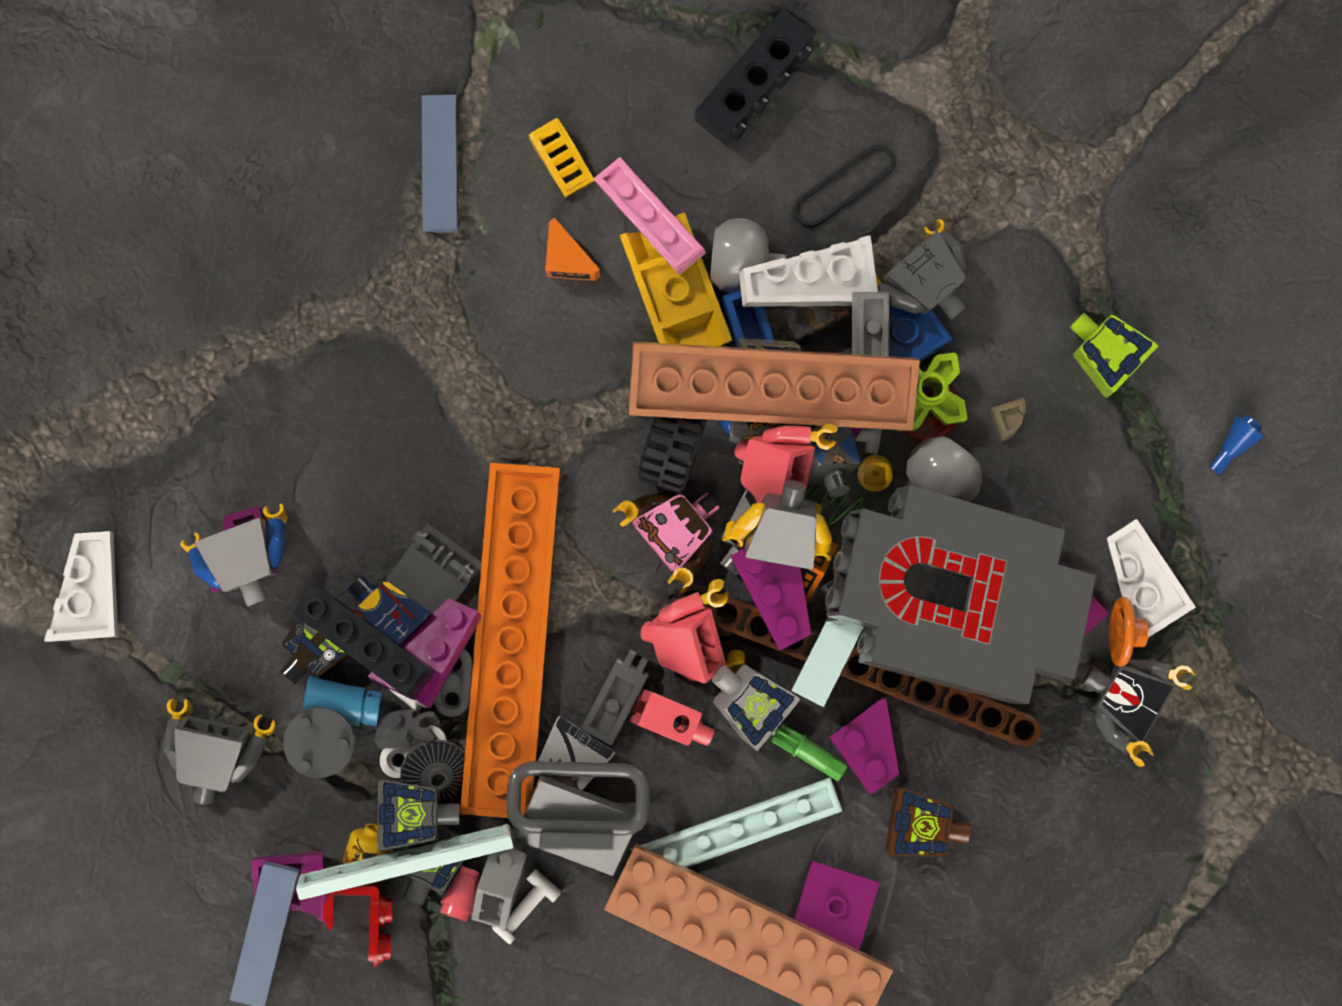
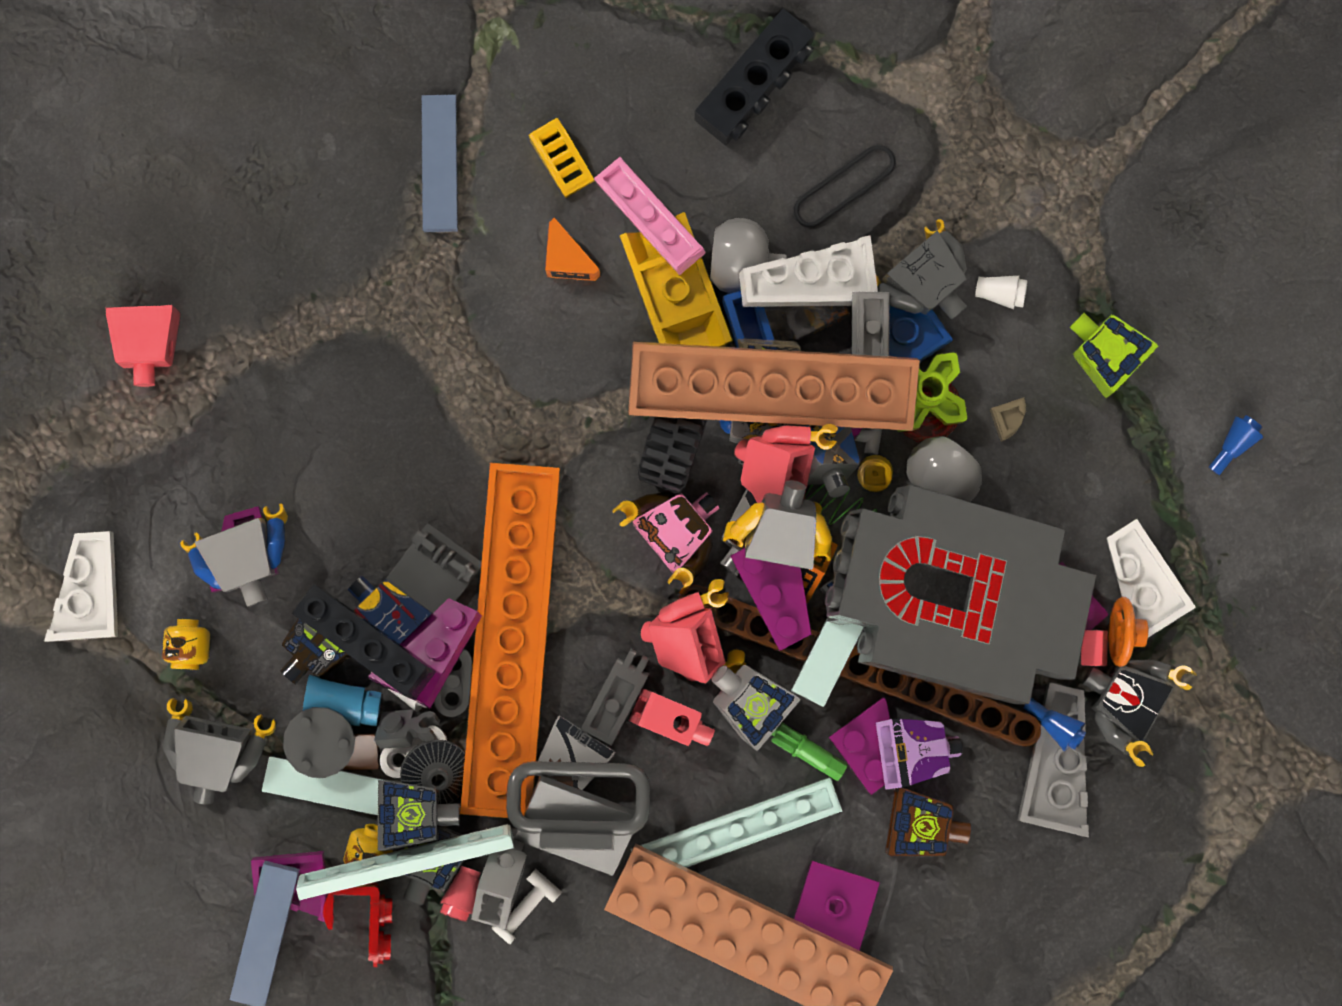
(143, 339): none -> coral torso
(186, 645): none -> yellow head
(339, 790): none -> light aqua tile
(365, 753): none -> slope
(914, 751): none -> torso
(1003, 290): none -> white cone
(1057, 779): none -> light grey wing
(1062, 728): none -> blue cone
(1094, 648): none -> coral slope

